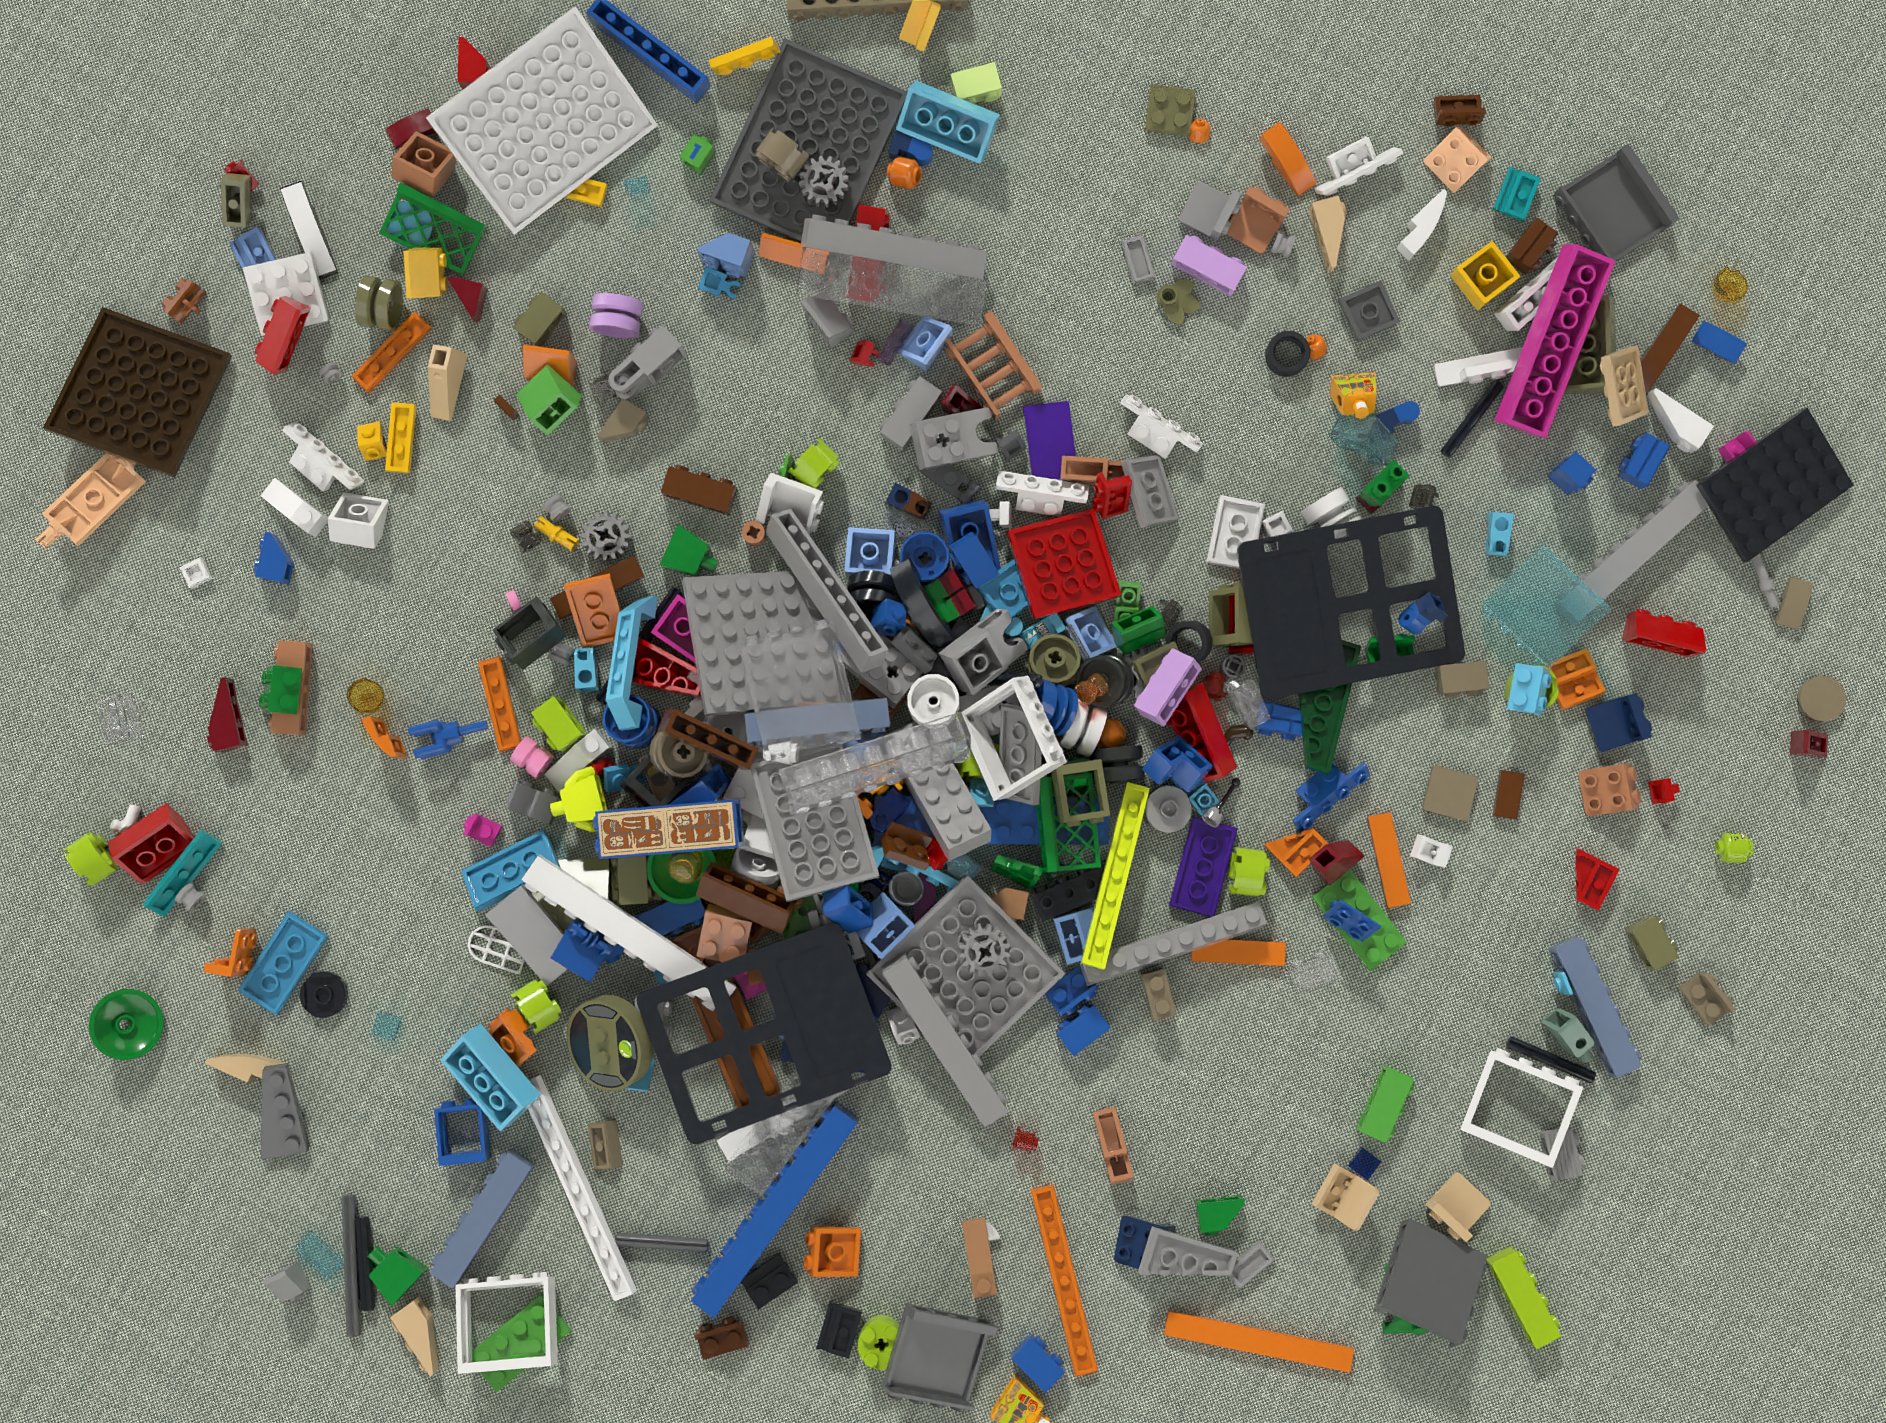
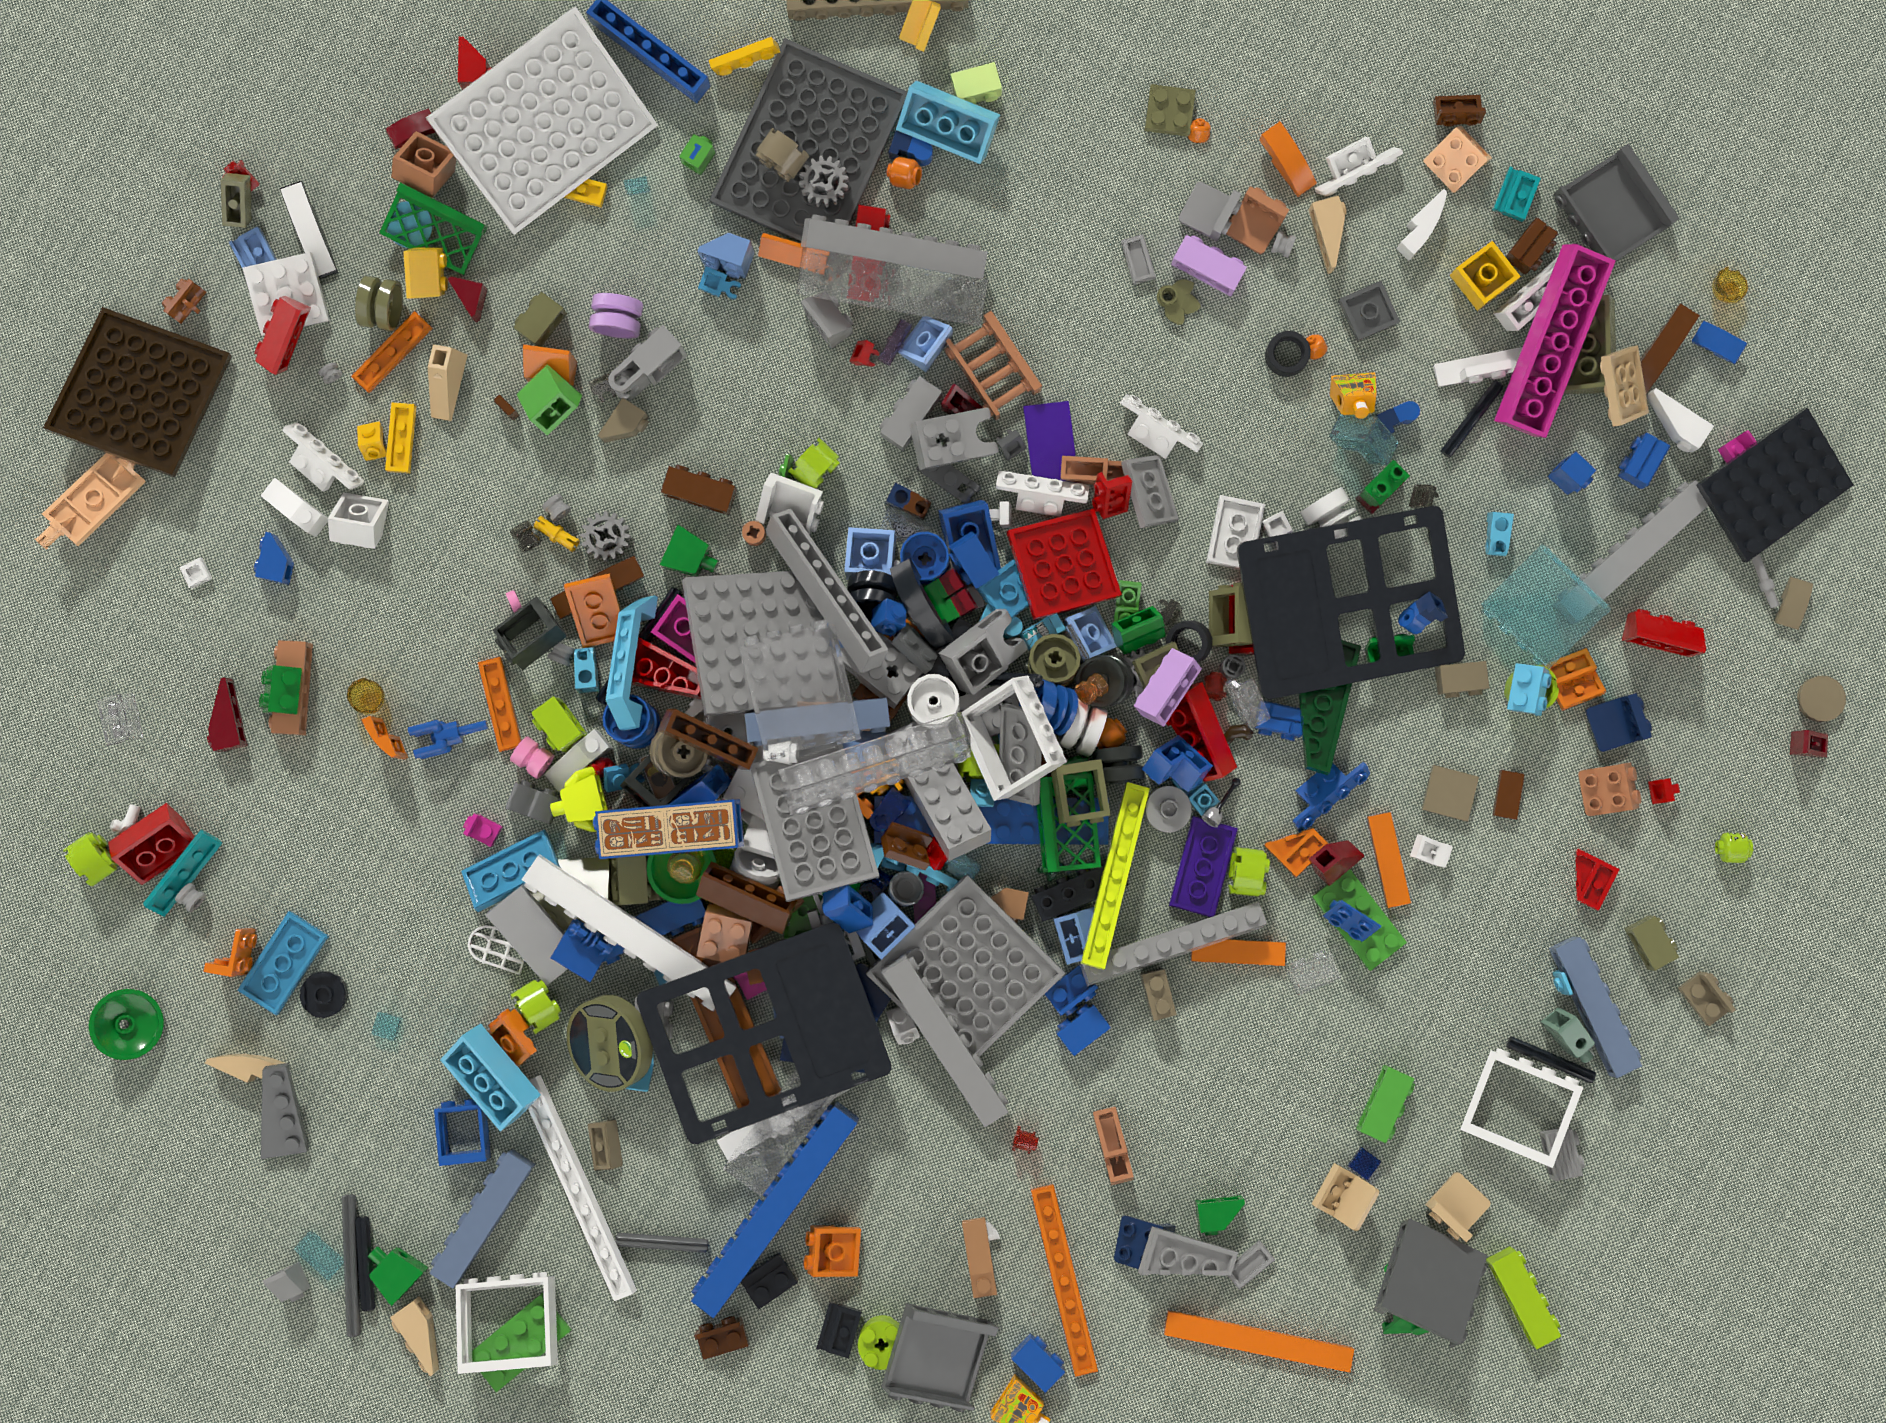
(978, 957): light grey gear -> none
(1017, 871): green wing -> none

